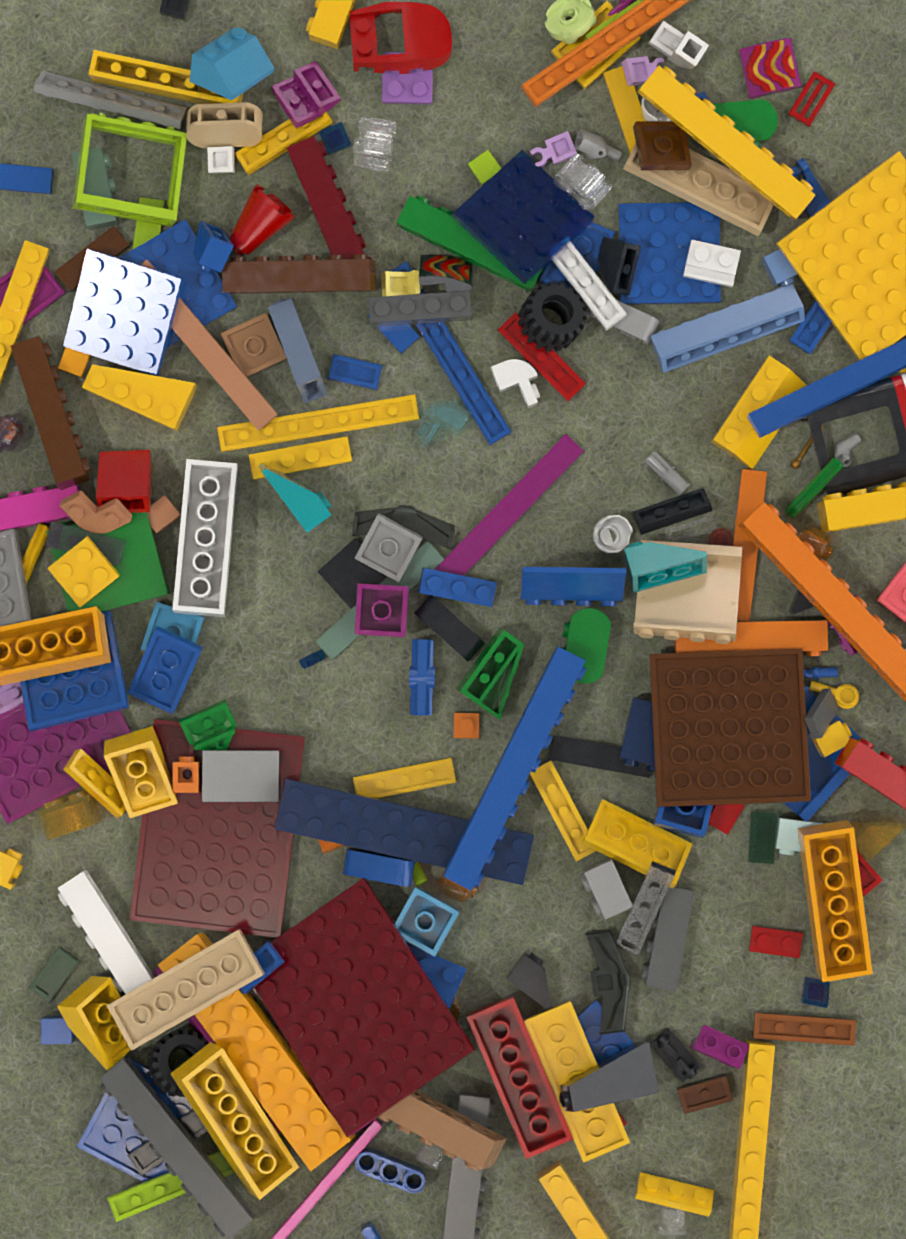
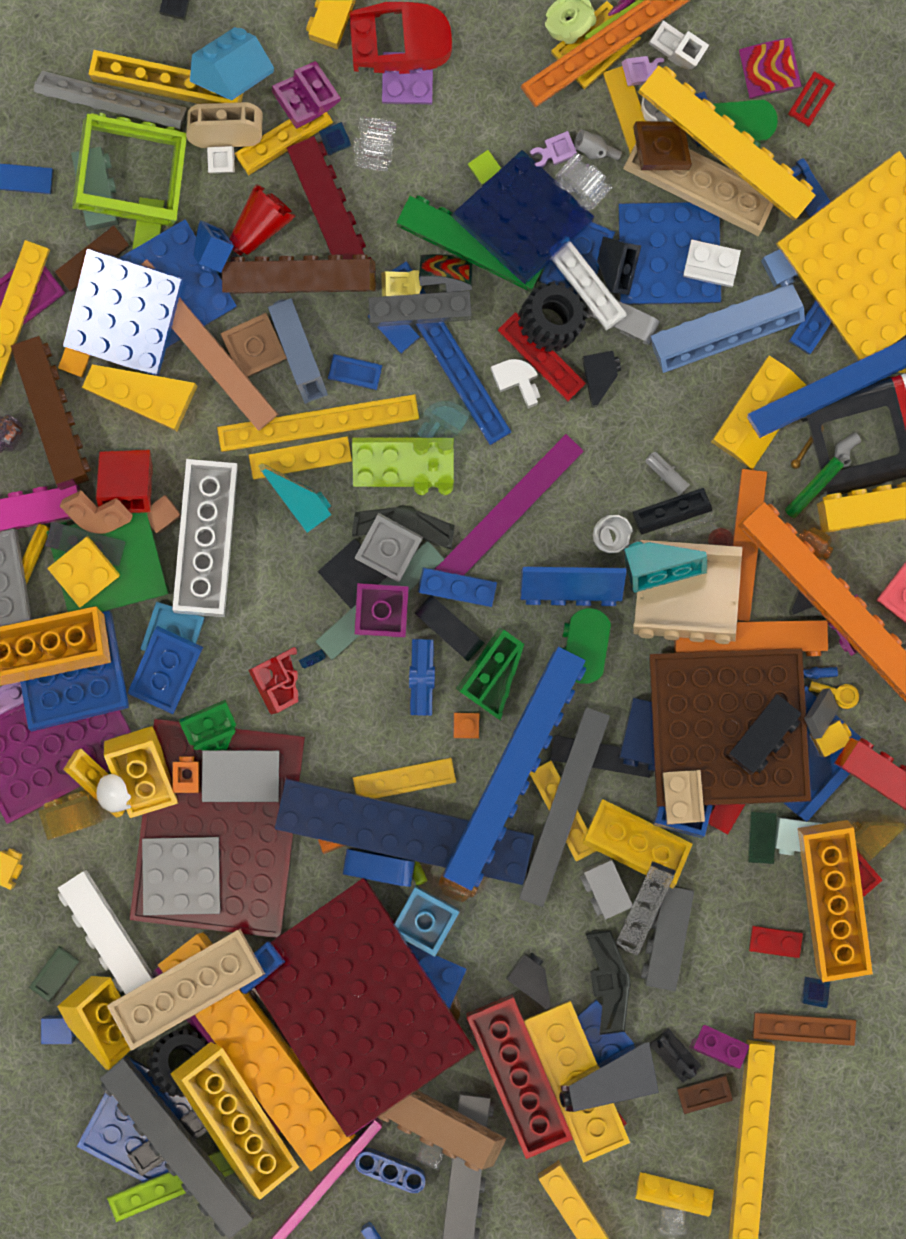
(112, 793): none -> white hair
(181, 875): none -> light grey plate
(281, 689): none -> red slope
(404, 463): none -> lime hinge
(564, 807): none -> dark grey tile
(600, 374): none -> black slope
(683, 797): none -> tan plate
(765, 735): none -> black brick

